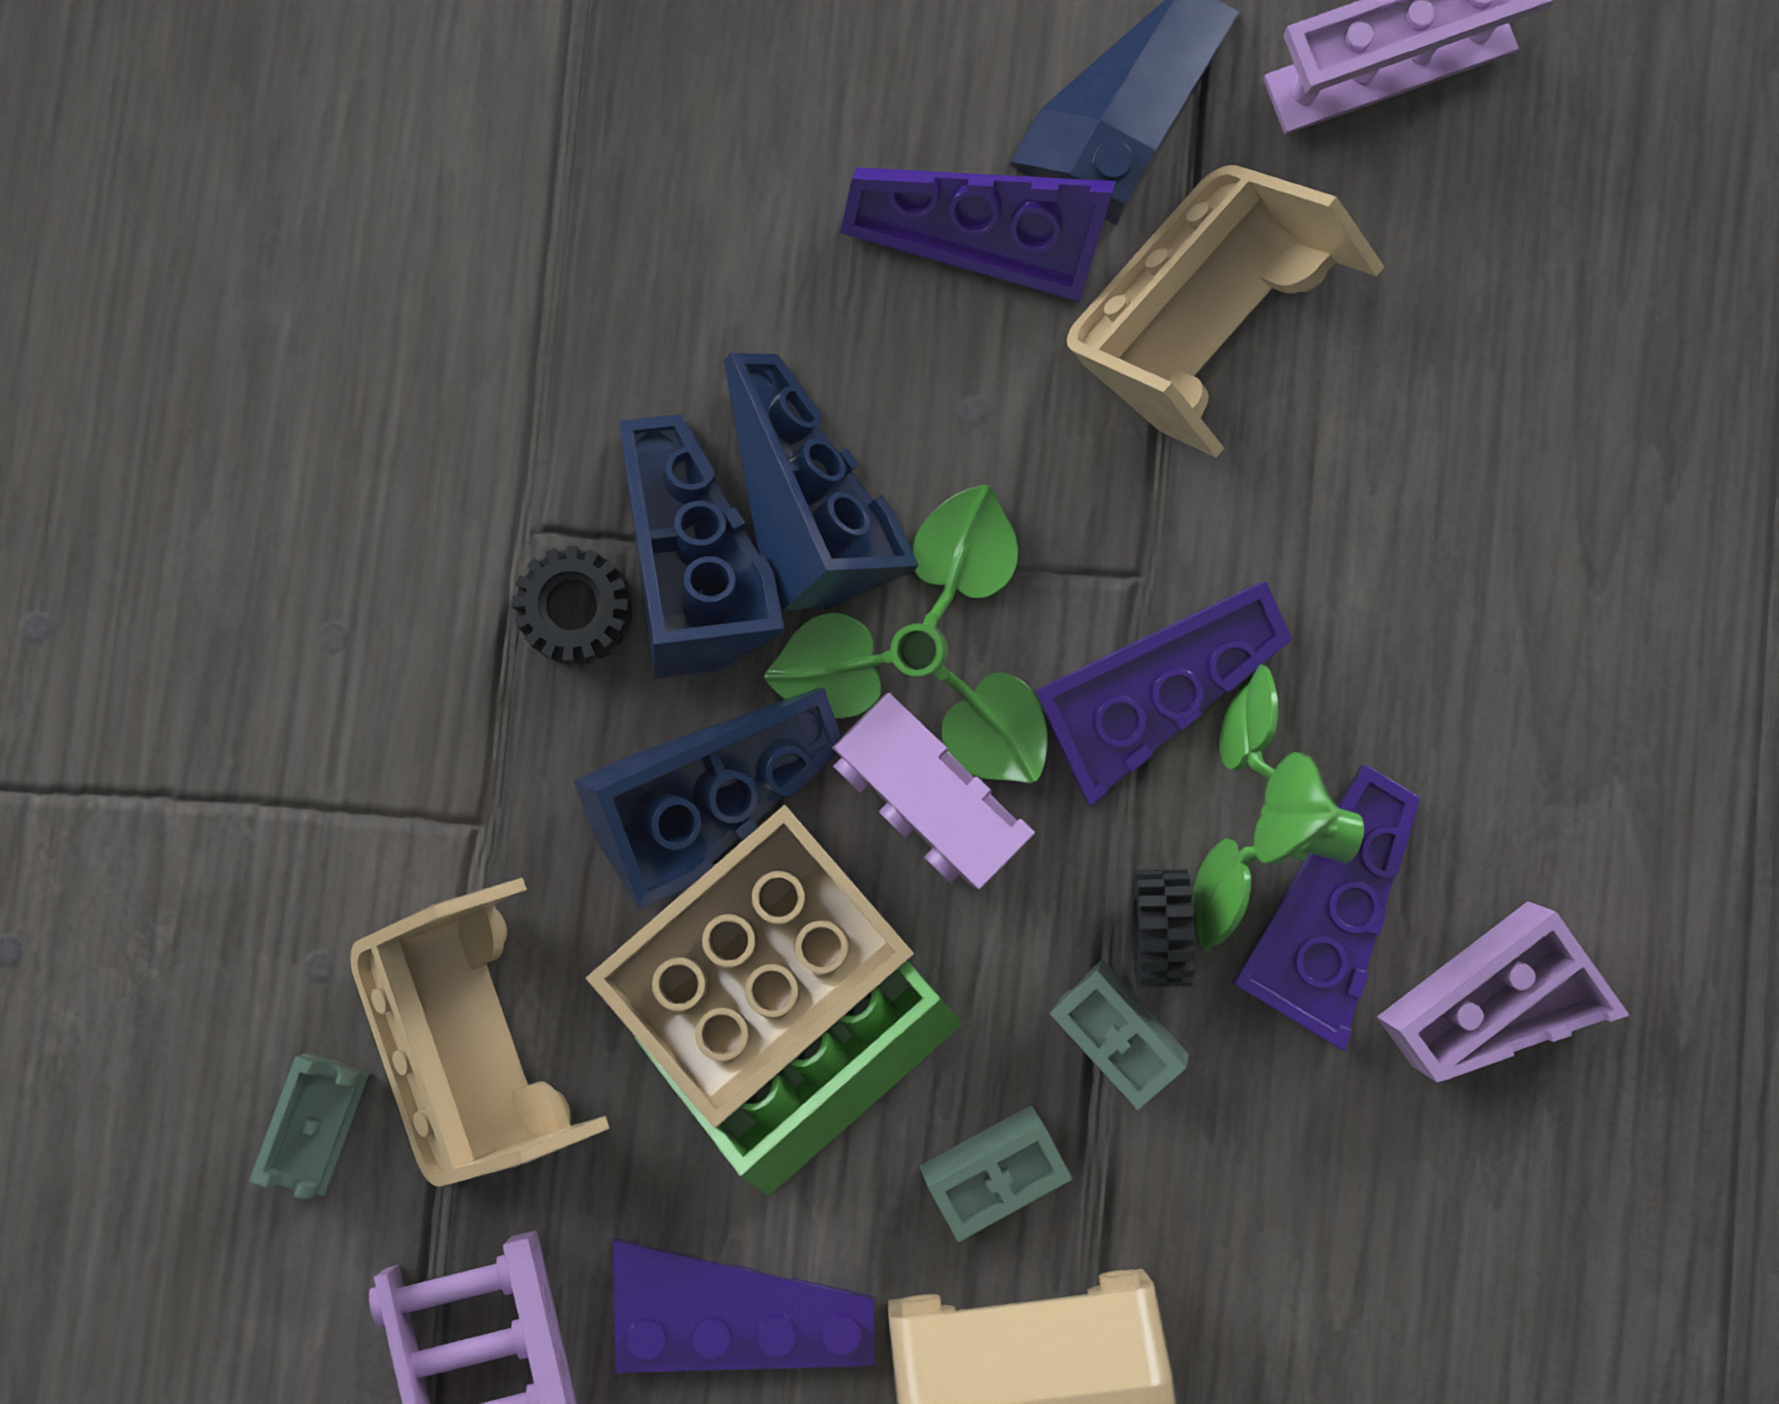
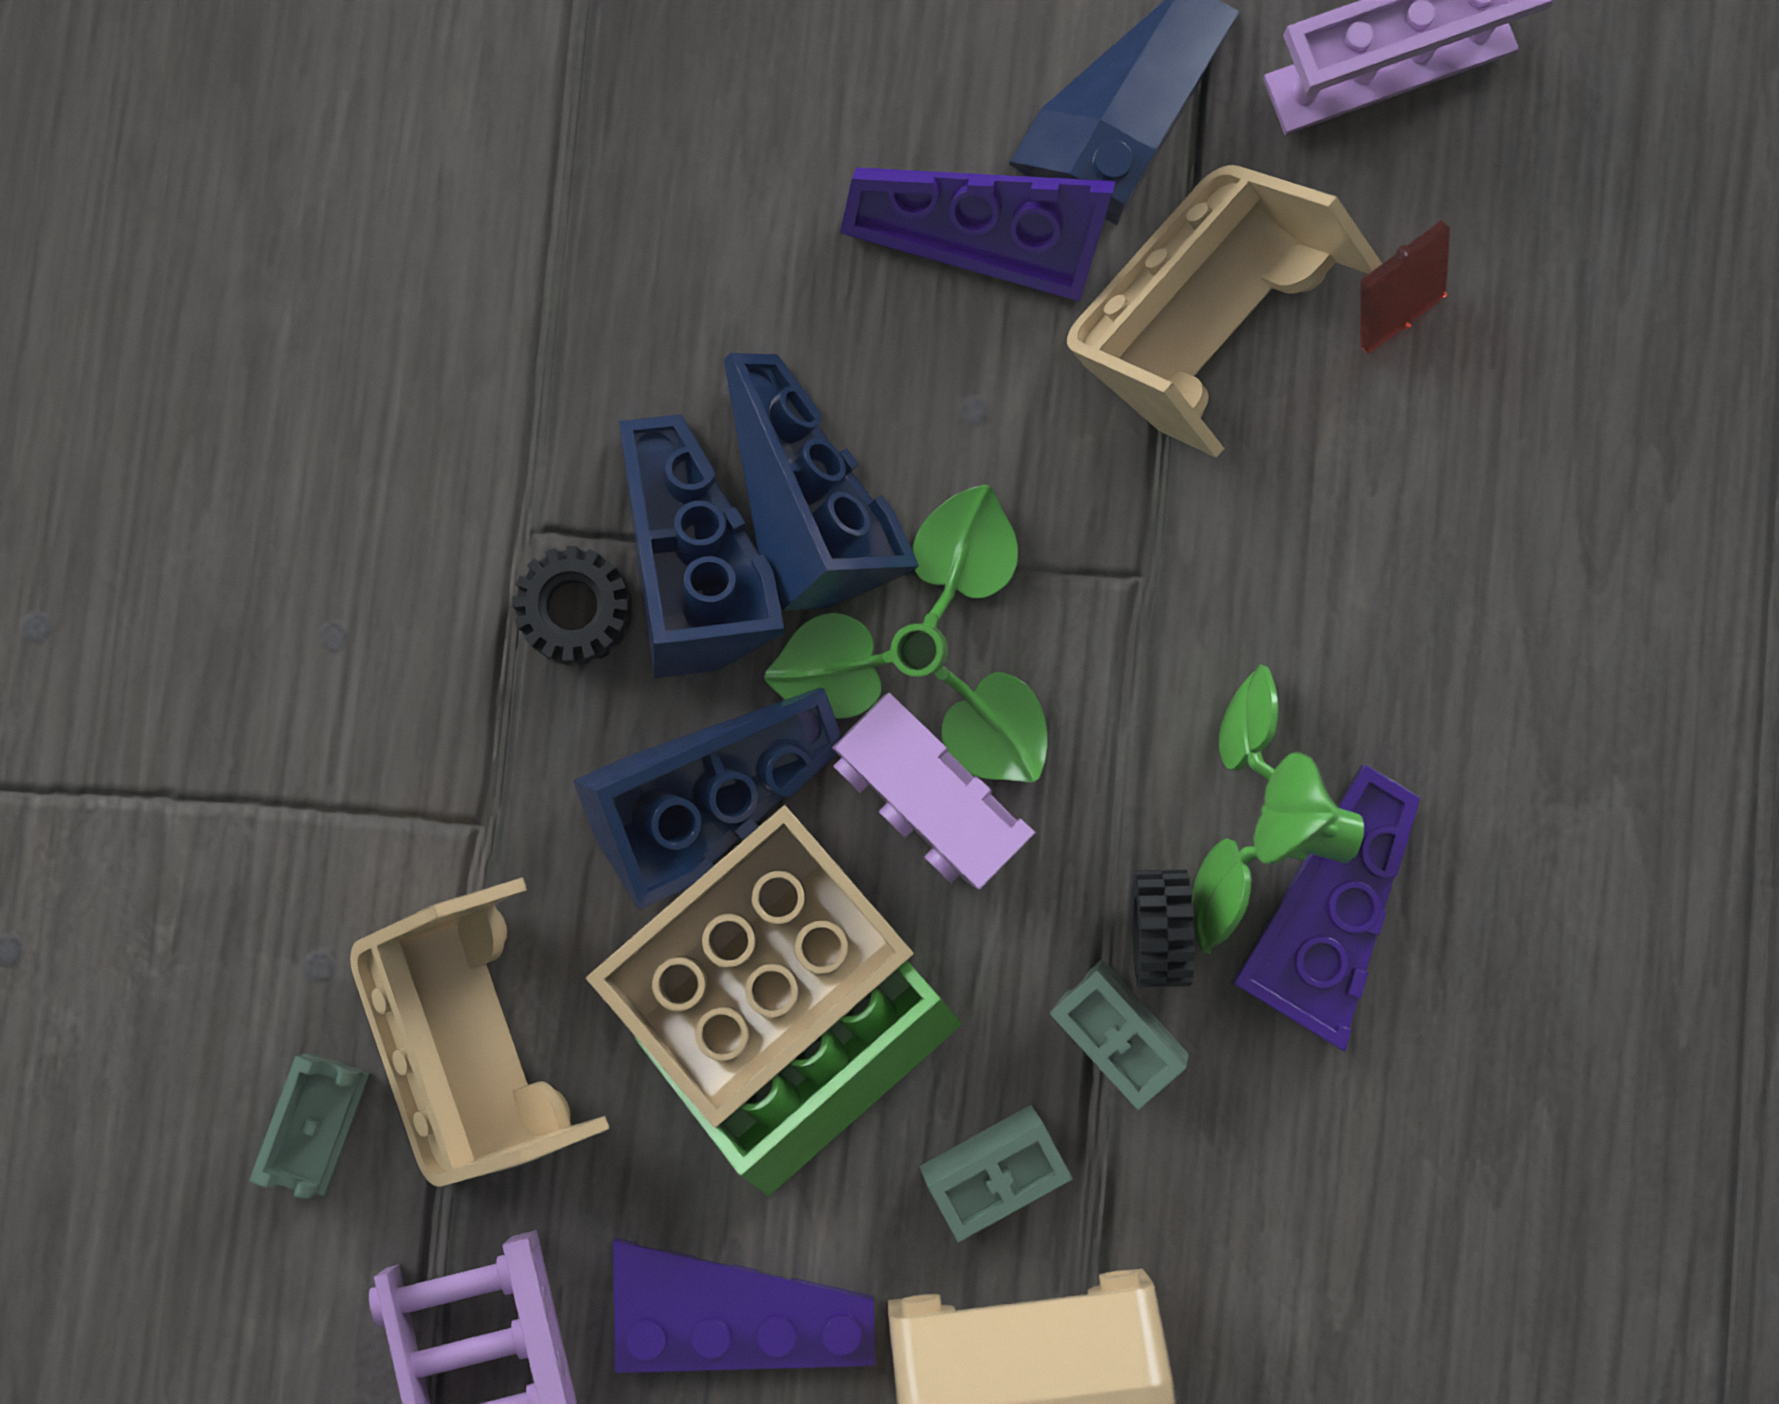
(1144, 693): dark purple wing -> none
(1404, 287): none -> clear red piece
(1501, 995): lavender wedge -> none

